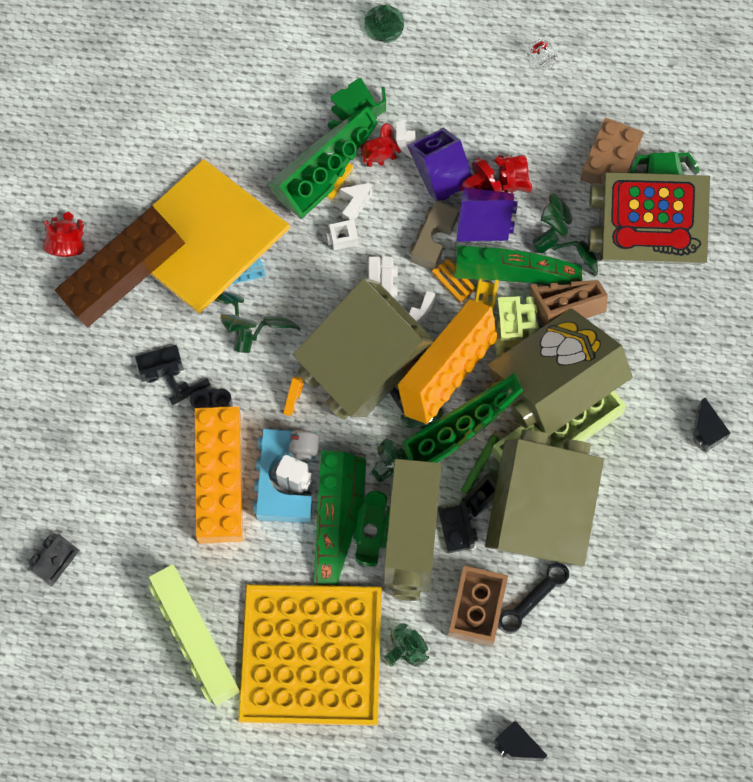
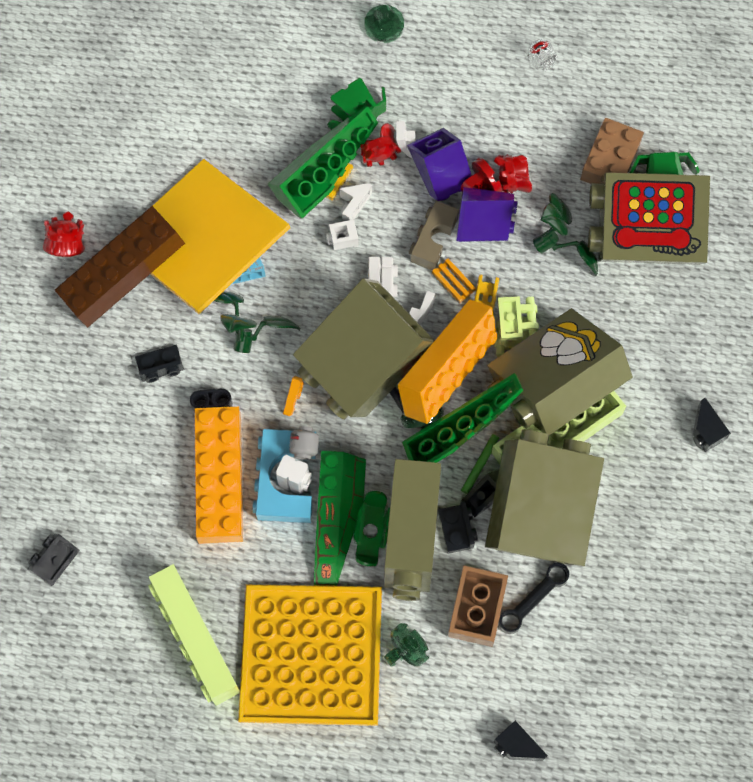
(184, 389): black hose -> none
(388, 454): clear green tile -> none
(511, 265): green wedge -> none
(584, 297): medium nougat wedge -> none

